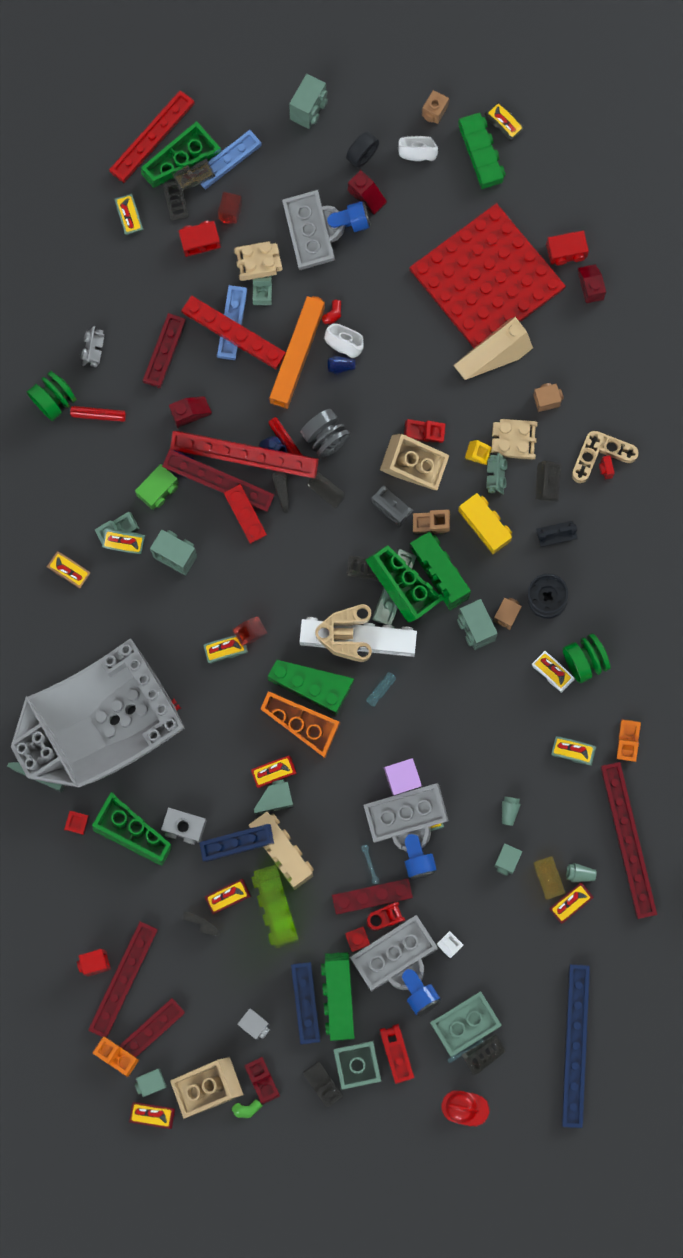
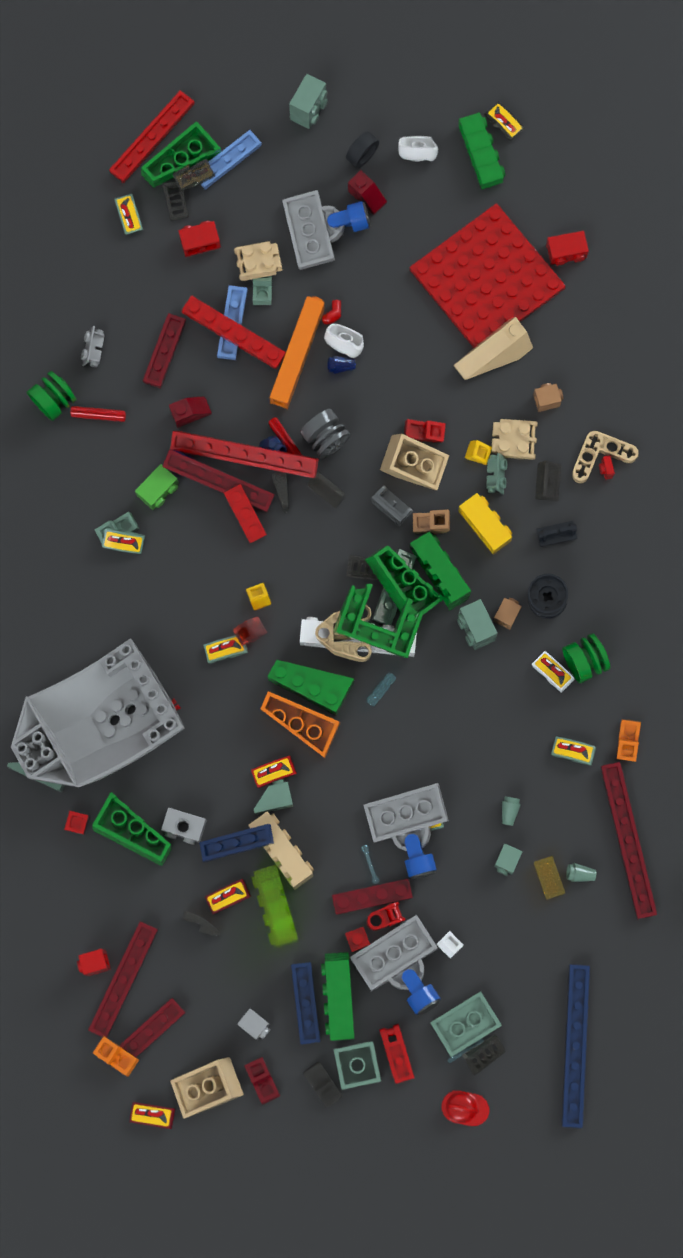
(68, 569): slope -> none
(150, 1083): sand green brick -> none
(173, 551): sand green brick -> none
(229, 208): clear red brick -> none
(246, 1111): bright green arm -> none
(258, 596): none -> yellow slope
(396, 642): none -> green wedge
(402, 776): lavender head -> none
(435, 107): medium nougat brick -> none
(571, 903): slope -> none
(592, 283): dark red slope -> none

